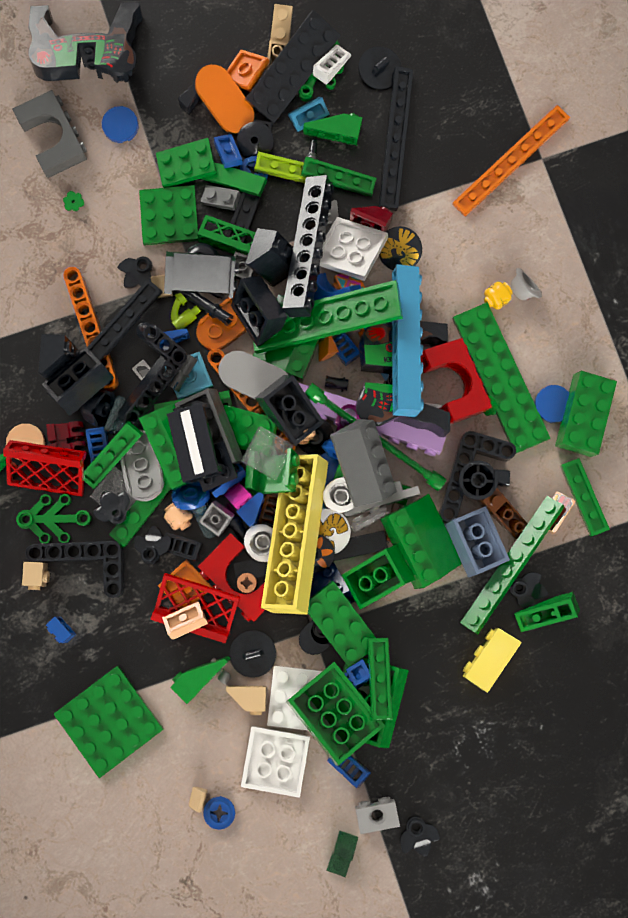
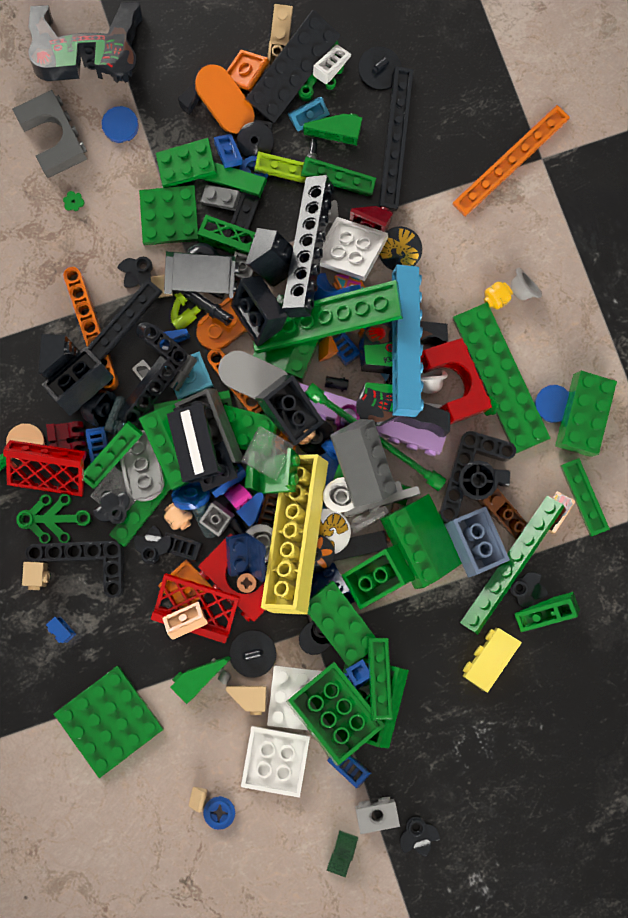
(246, 555): none -> dark blue bracket
(433, 381): none -> white hat

